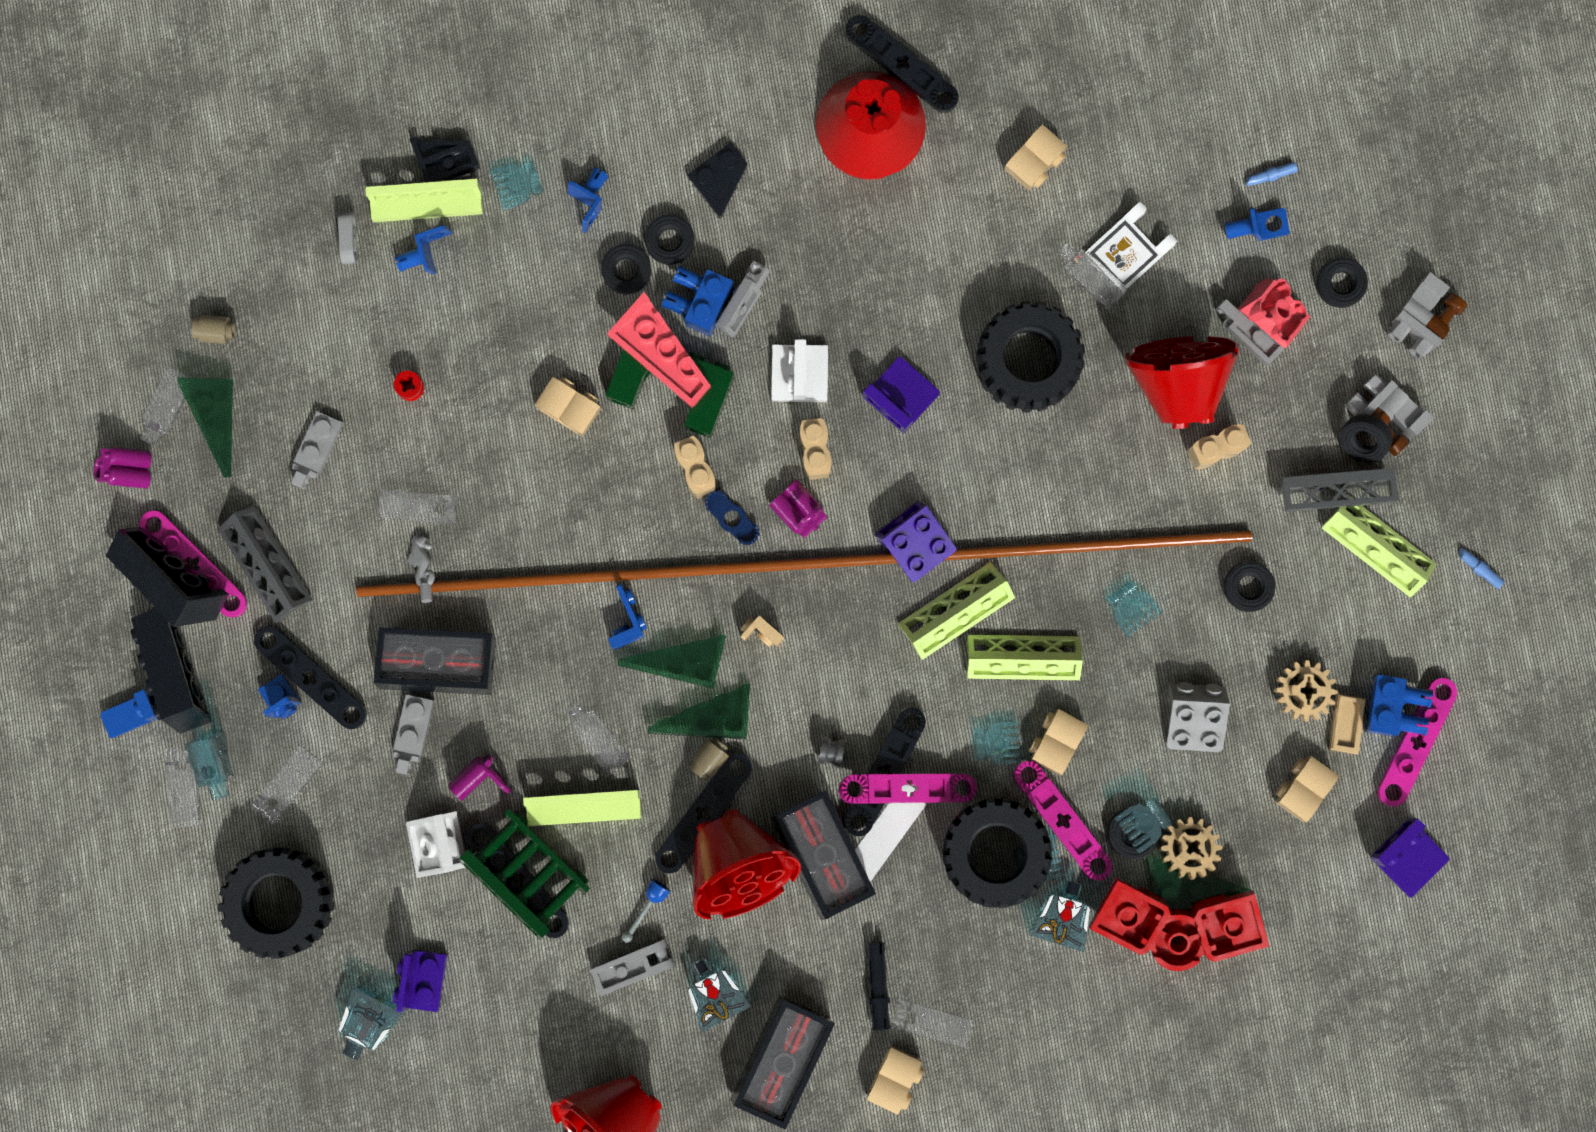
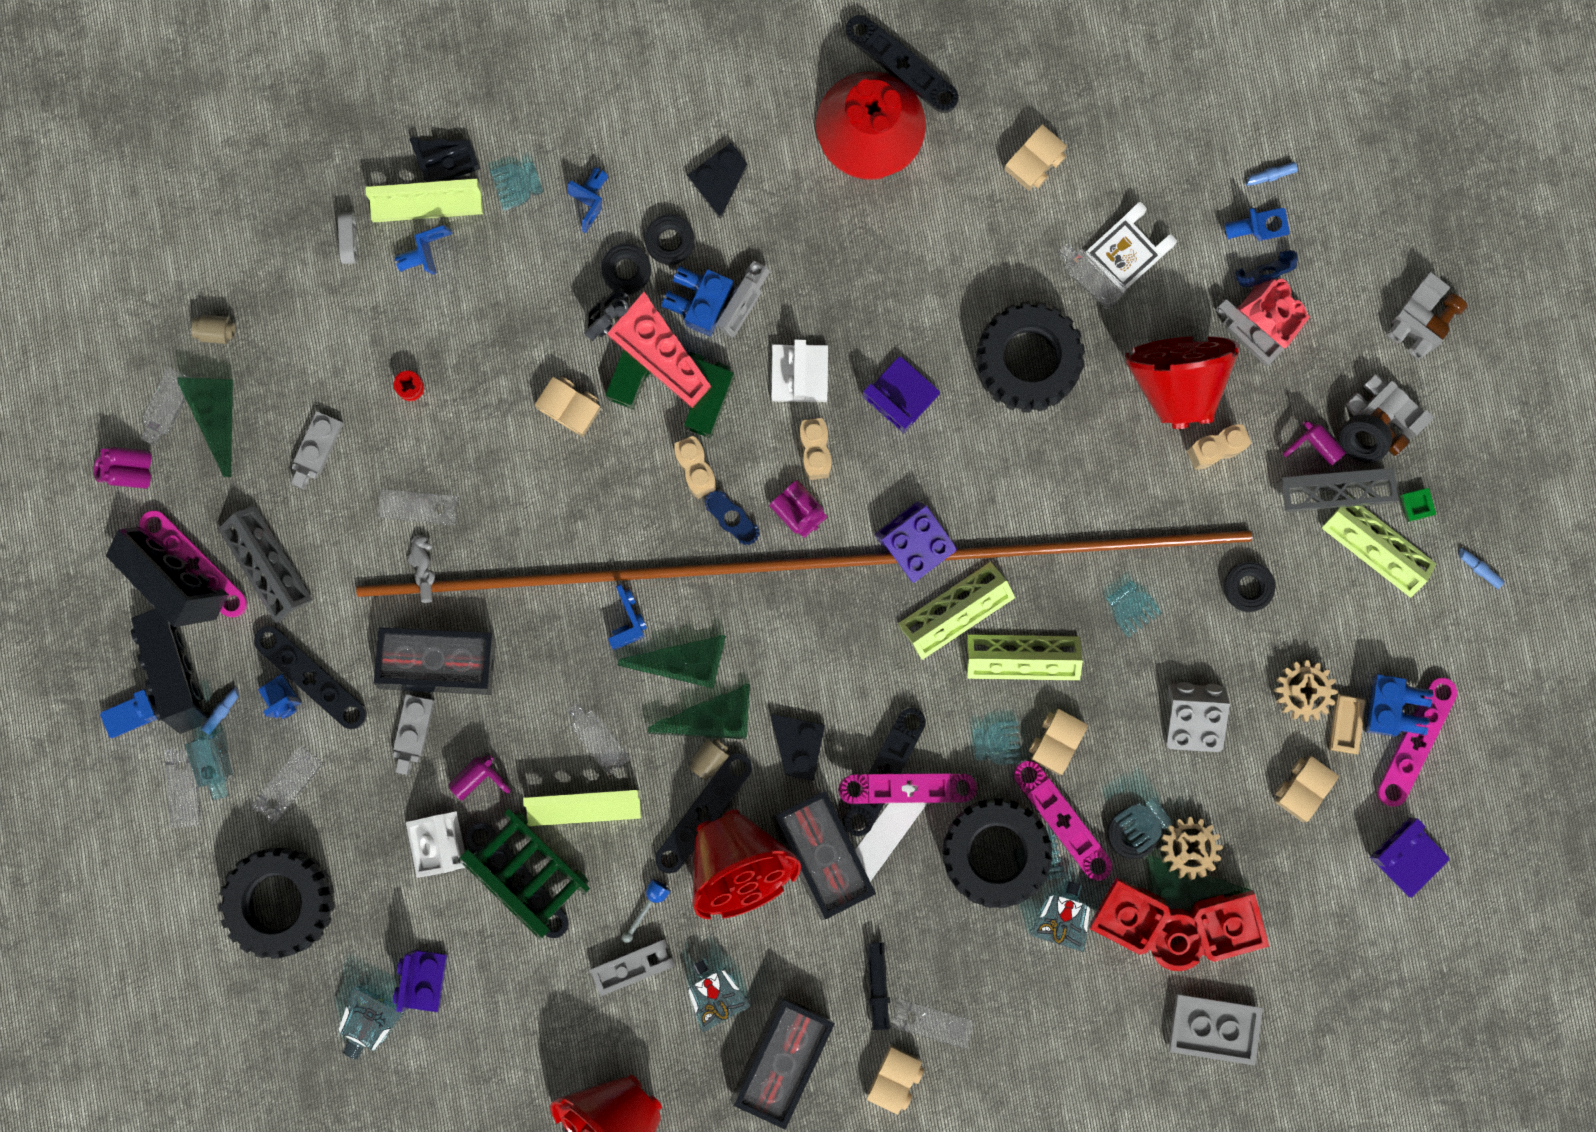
(220, 711): none -> medium blue piece
(600, 317): none -> black plate
(767, 634): tan bracket -> none
(798, 745): none -> black wing
(831, 751): flat silver wheel -> none
(1215, 1029): none -> light grey plate
(1286, 263): none -> dark blue piece
(1320, 440): none -> magenta piece
(1329, 294): black tyre -> none
(1417, 505): none -> green tile

